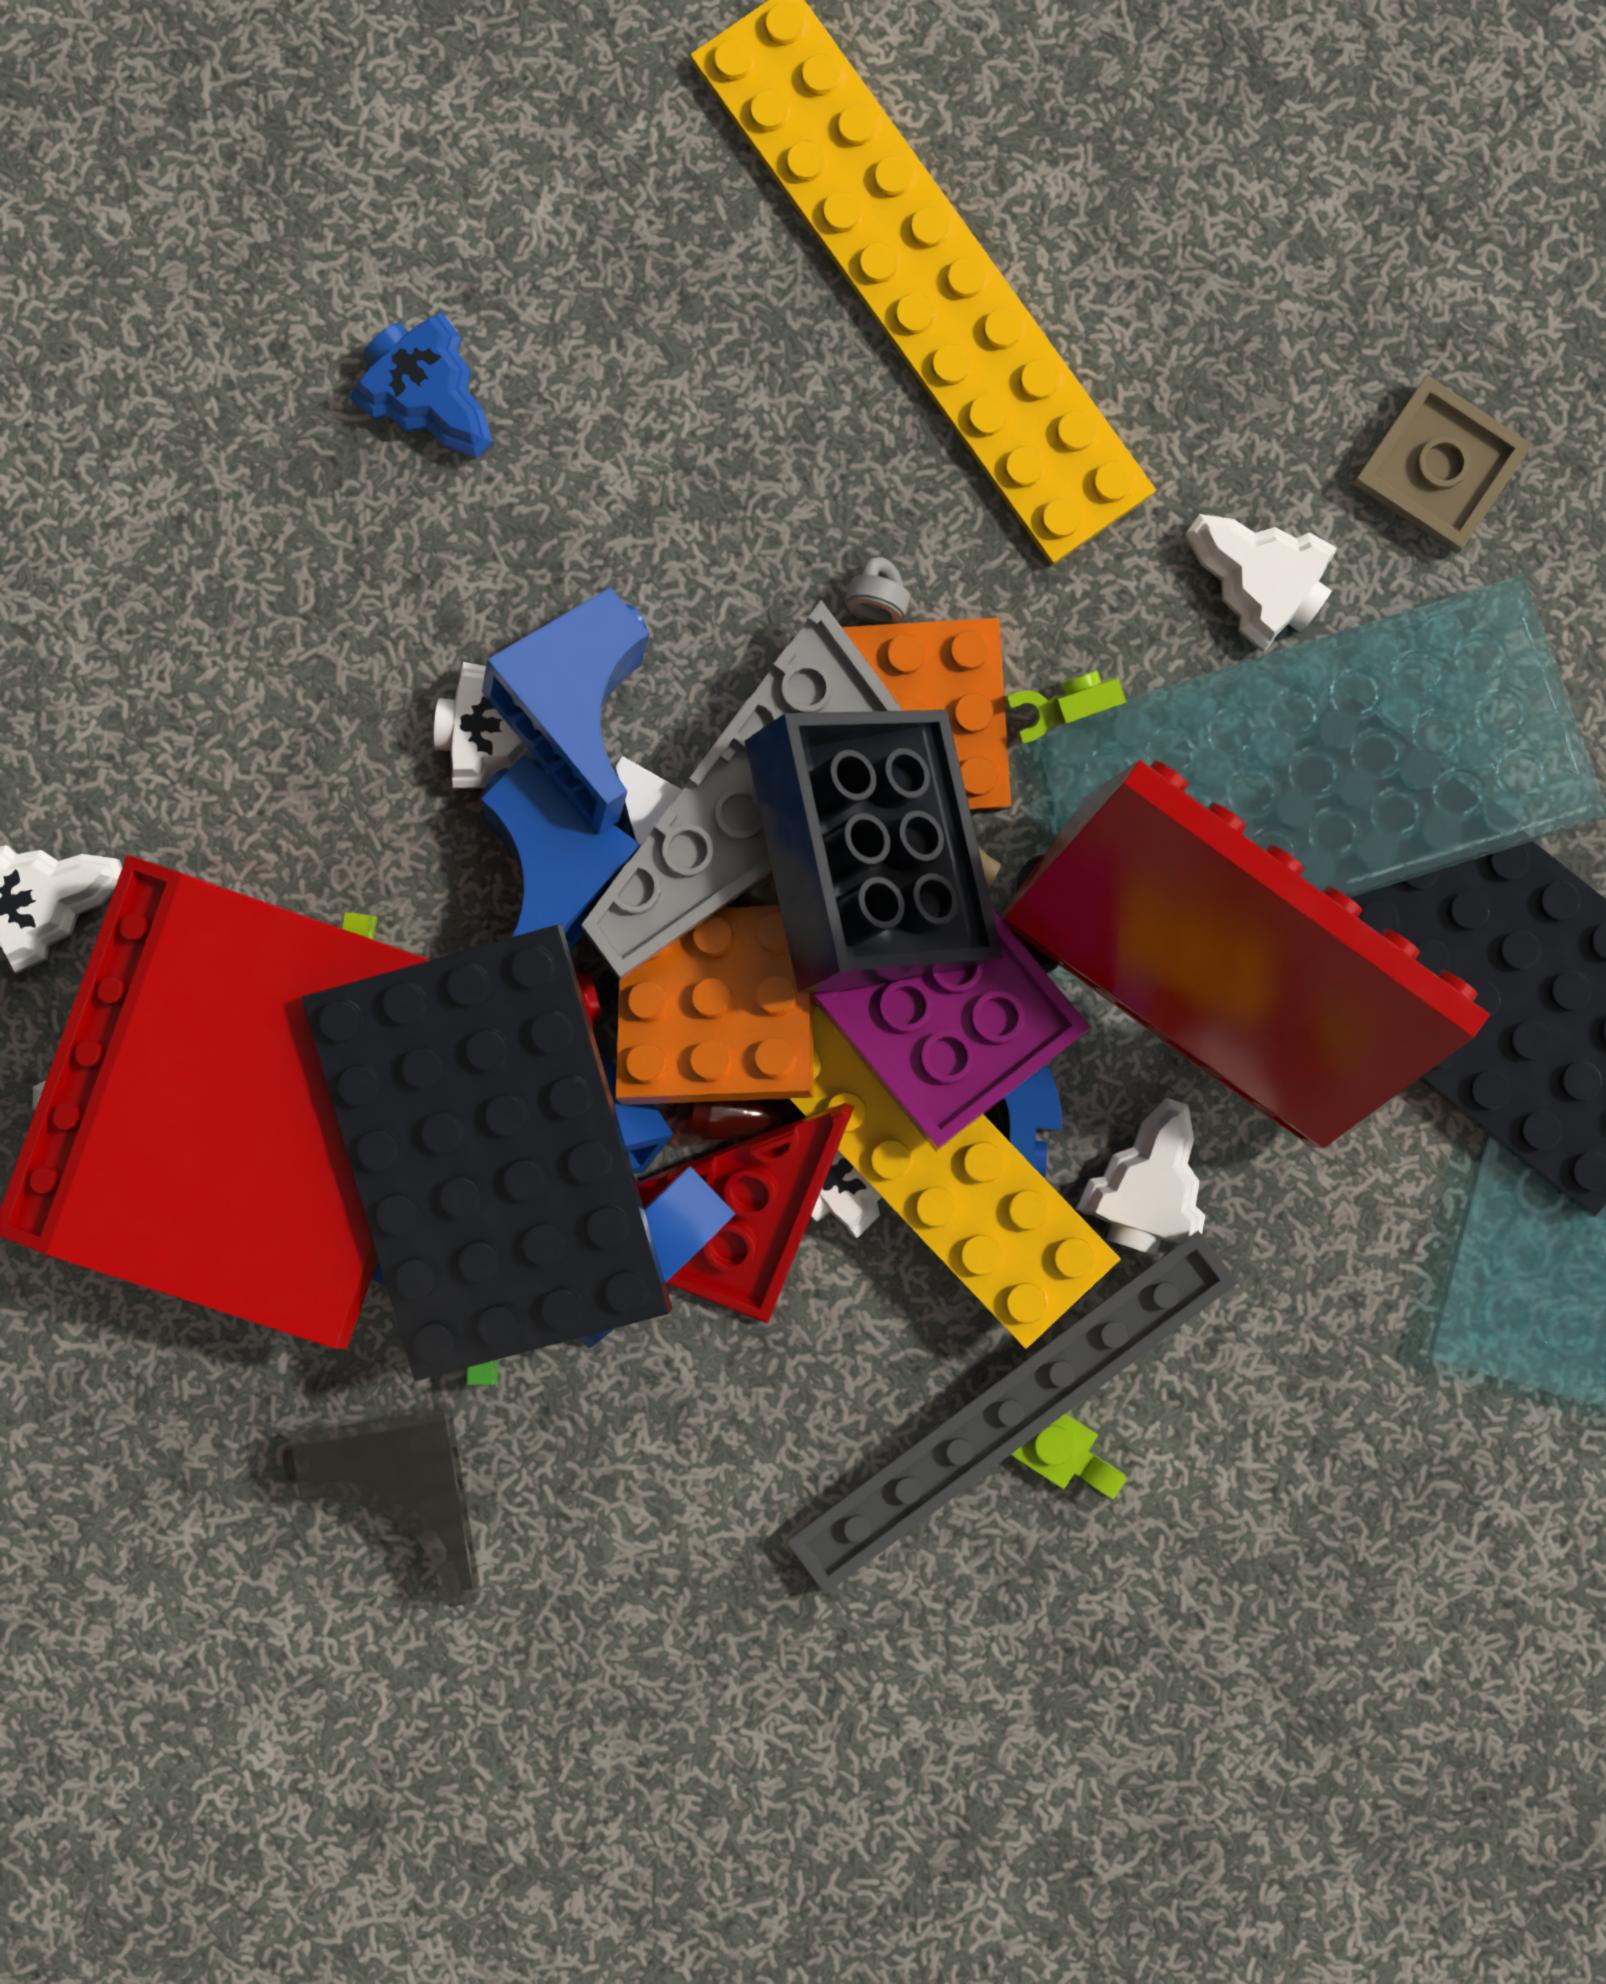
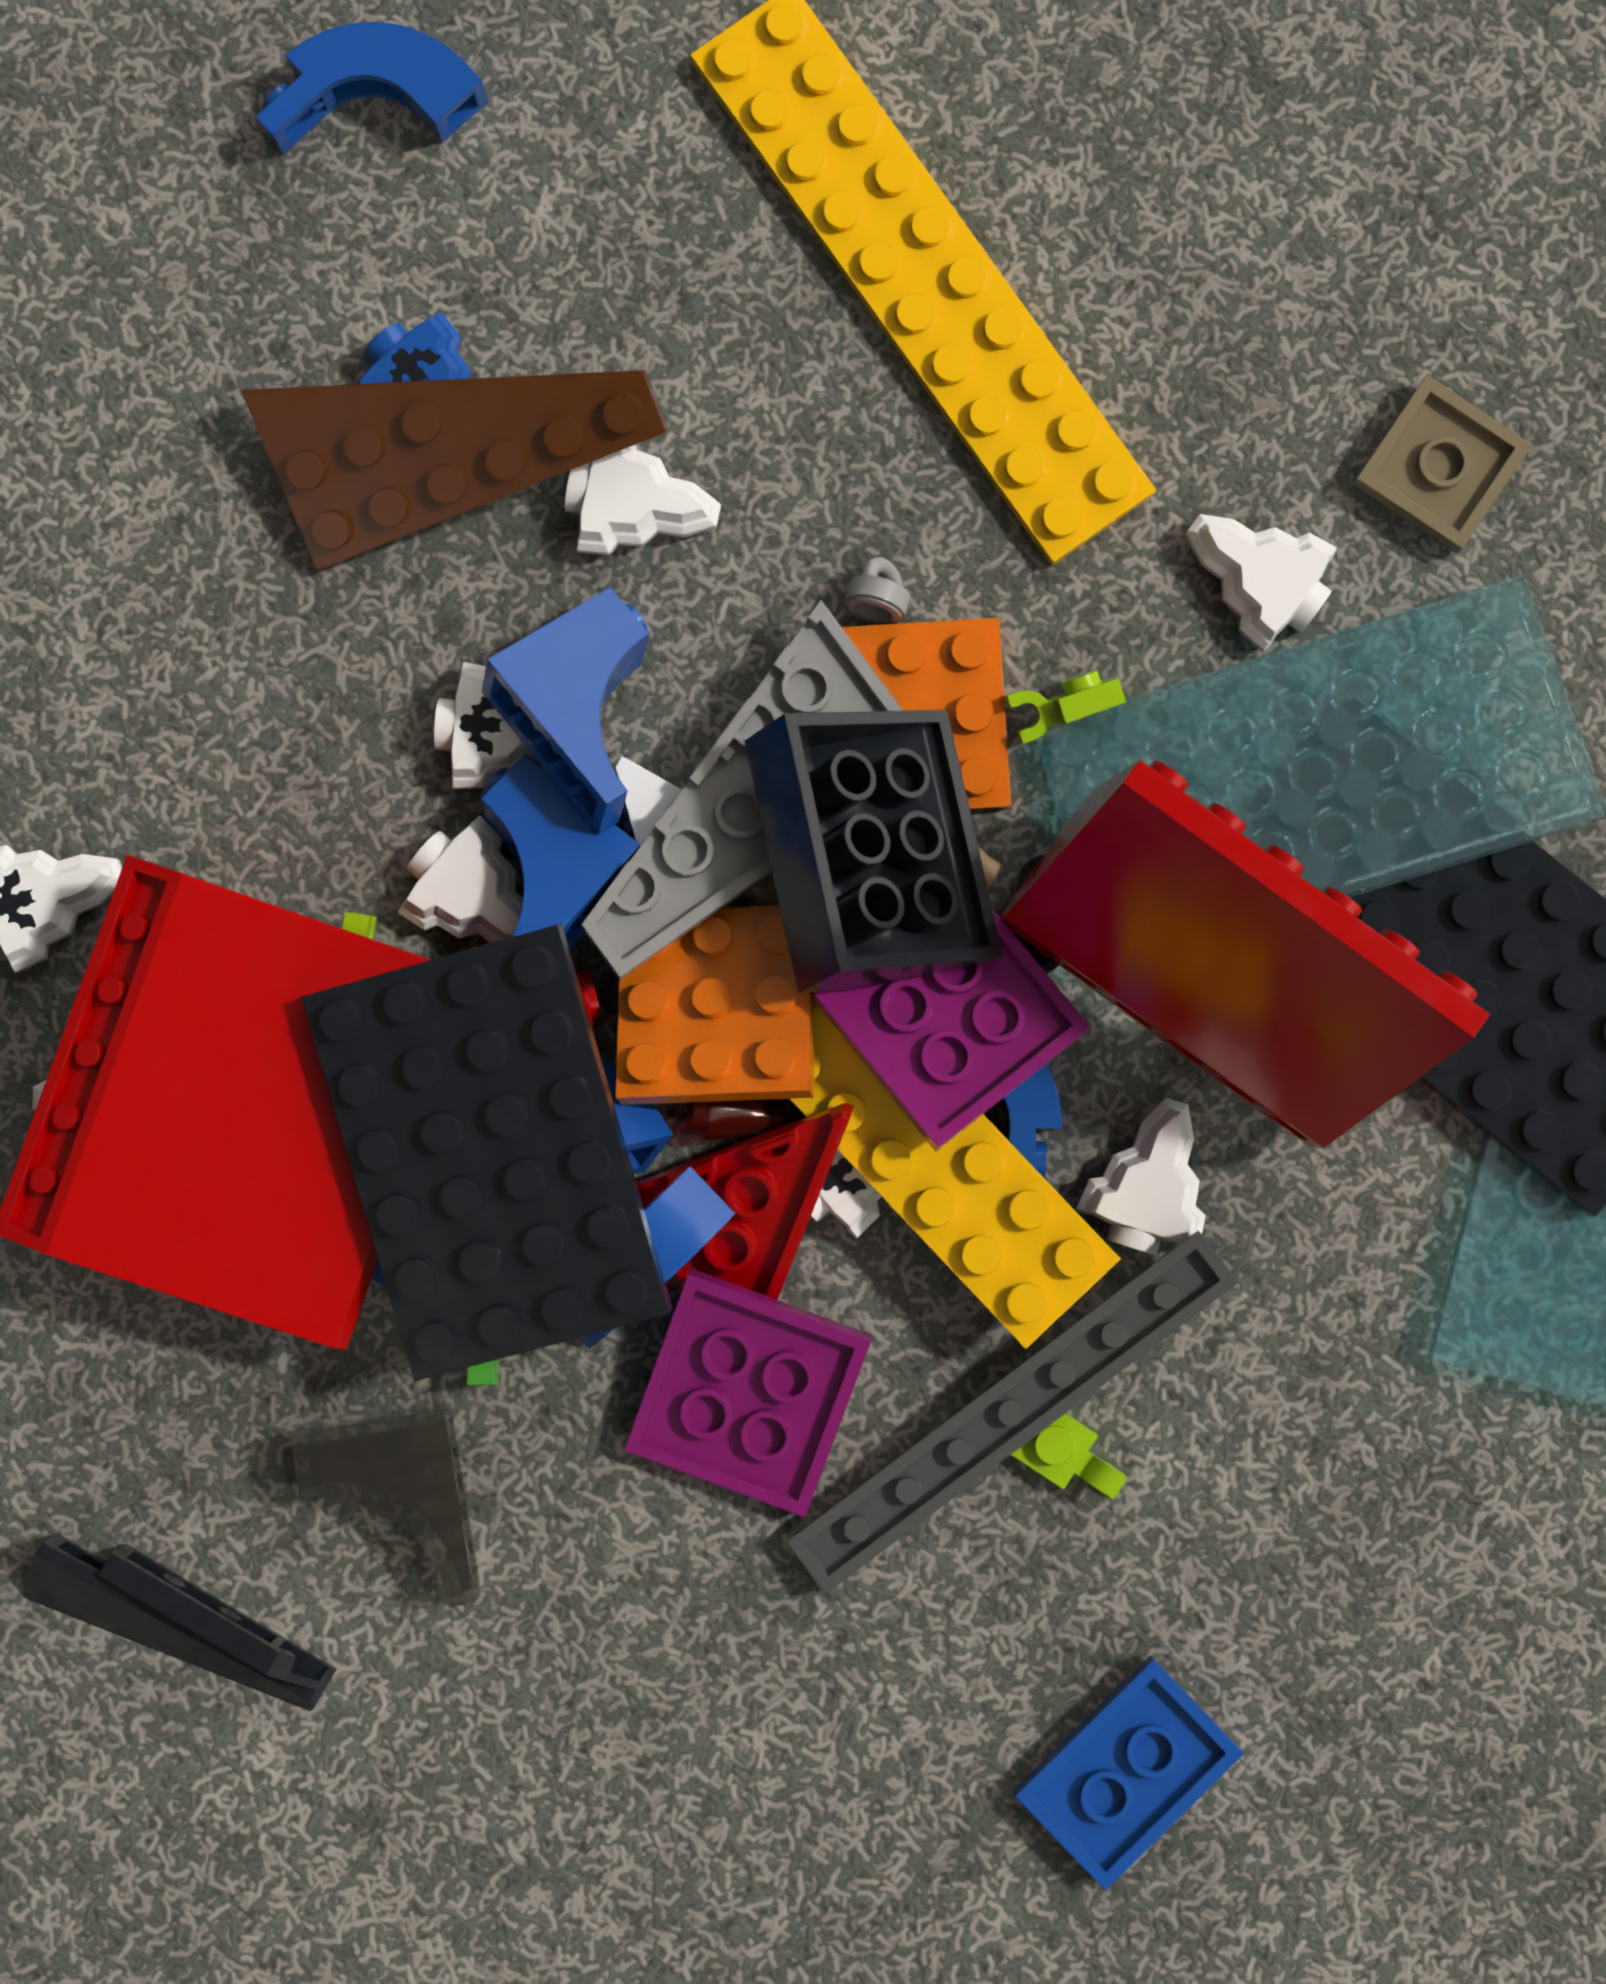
(173, 1616): none -> black wedge
(372, 62): none -> blue arch
(412, 453): none -> reddish brown wing
(464, 885): none -> white rock
(633, 499): none -> white rock
(748, 1392): none -> magenta plate
(1128, 1772): none -> blue plate

